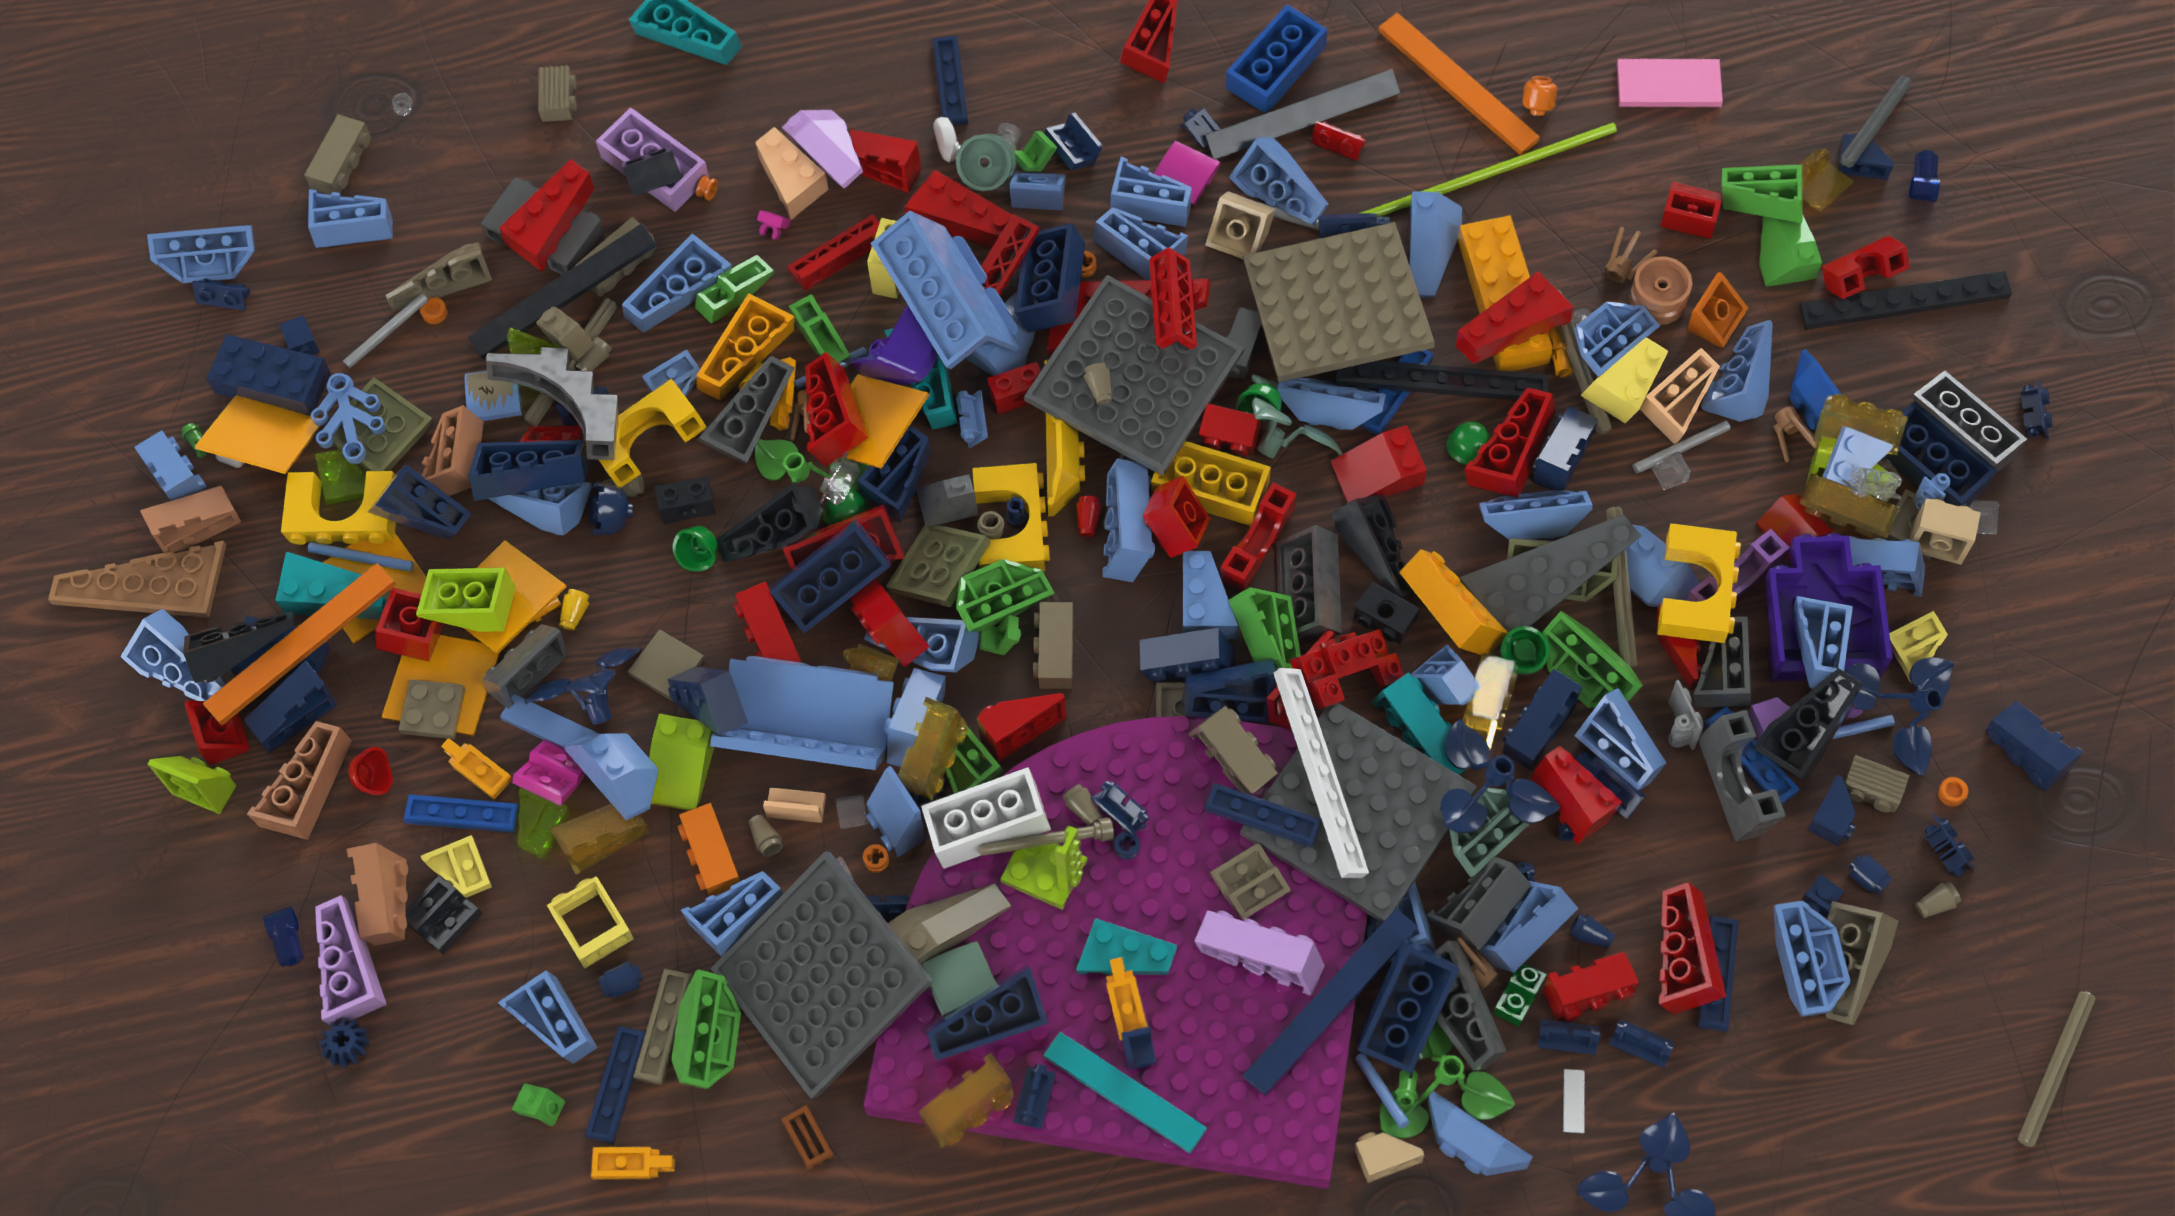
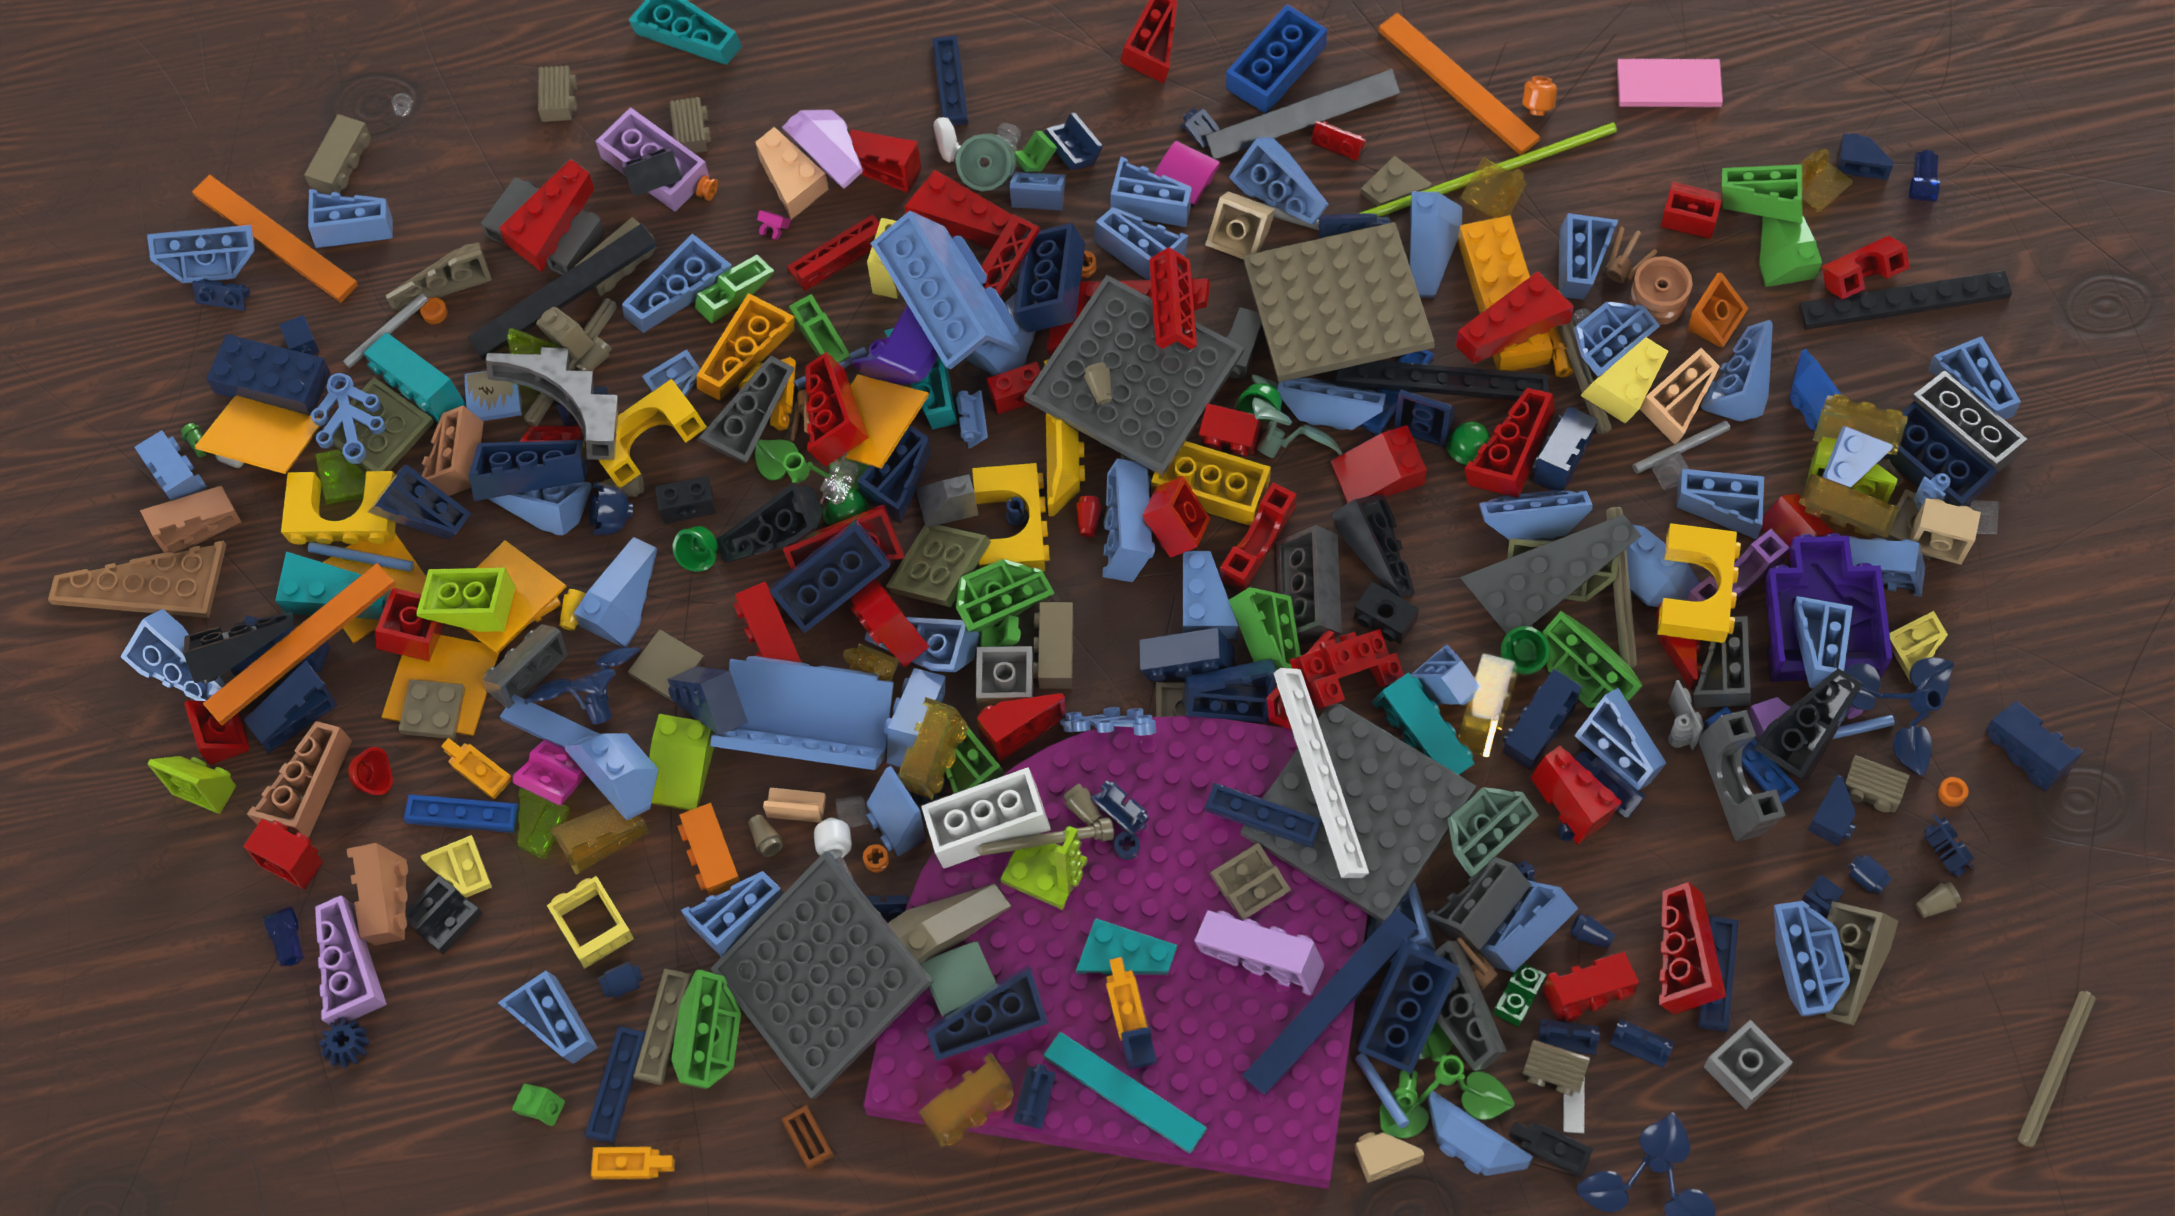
(275, 238): none -> orange tile
(283, 853): none -> red brick
(413, 377): none -> teal wedge
(617, 598): none -> medium blue wedge
(688, 124): none -> dark tan brick
(832, 837): none -> white head
(991, 525): dark tan cone -> none
(1003, 674): none -> light grey brick
(1105, 723): none -> medium blue plant
(1235, 750): dark tan wedge -> none
(1393, 183): none -> dark tan wing
(1425, 417): none -> dark blue slope
(1453, 604): light orange wedge -> none
(1461, 811): dark blue plant -> none
(1494, 189): none -> clear yellow hinge
(1552, 1147): none -> black hinge
(1555, 1067): none -> dark tan brick
(1581, 252): none -> medium blue wedge
(1723, 499): none -> medium blue wedge
(1748, 1064): none -> light grey brick
(1790, 422): medium nougat plant -> none
(1864, 483): clear hinge -> none
(1875, 121): dark grey axle -> none
(1980, 373): none -> medium blue wedge
(2036, 399): dark blue hinge -> none

